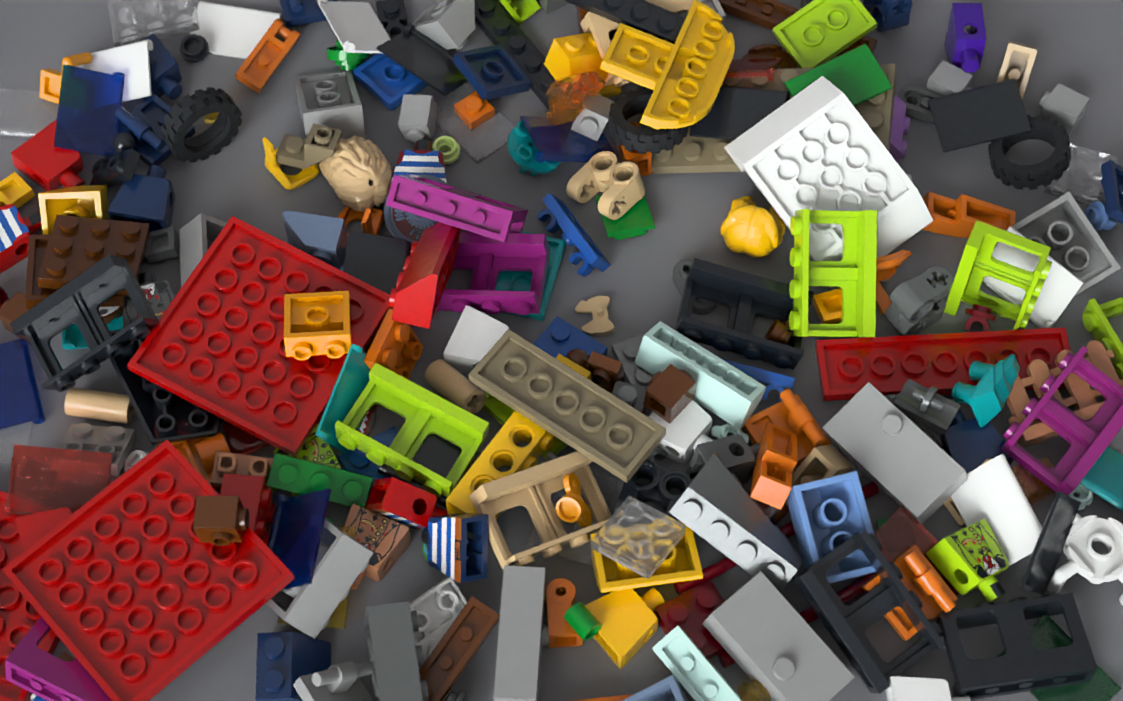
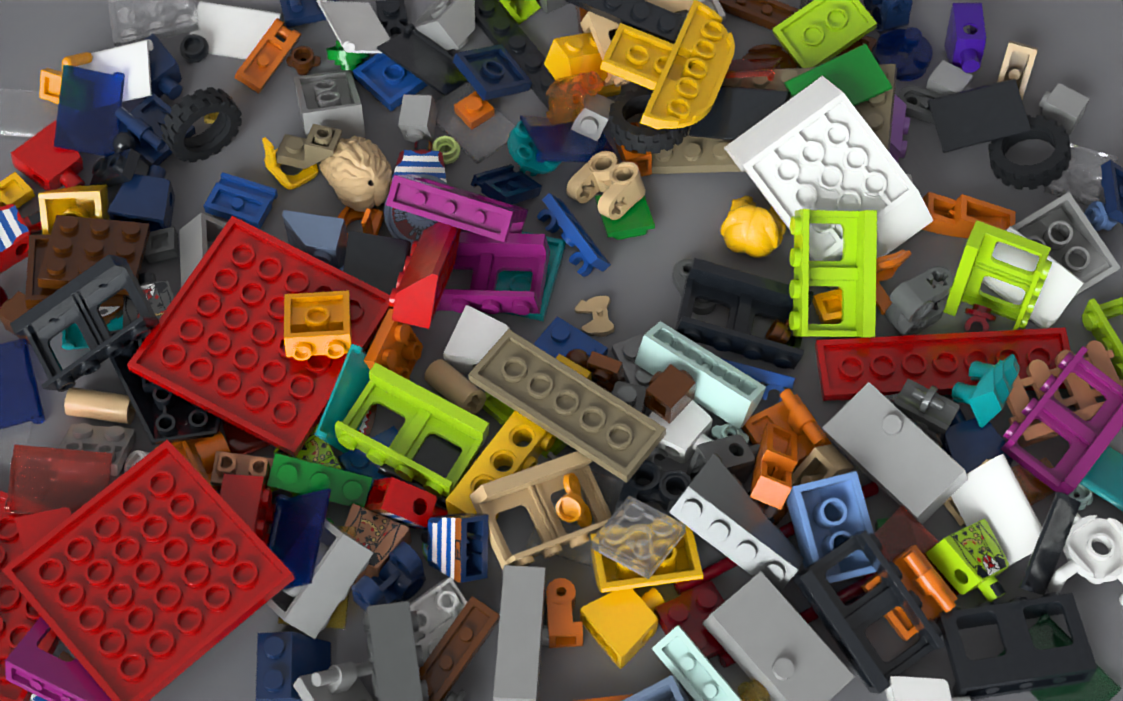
(220, 519): reddish brown brick -> none
(240, 199): none -> blue plate
(303, 60): none -> reddish brown plate
(396, 581): none -> dark blue piece
(507, 185): none -> dark blue plate
(582, 621): green hinge -> none
(907, 41): none -> clear blue plate

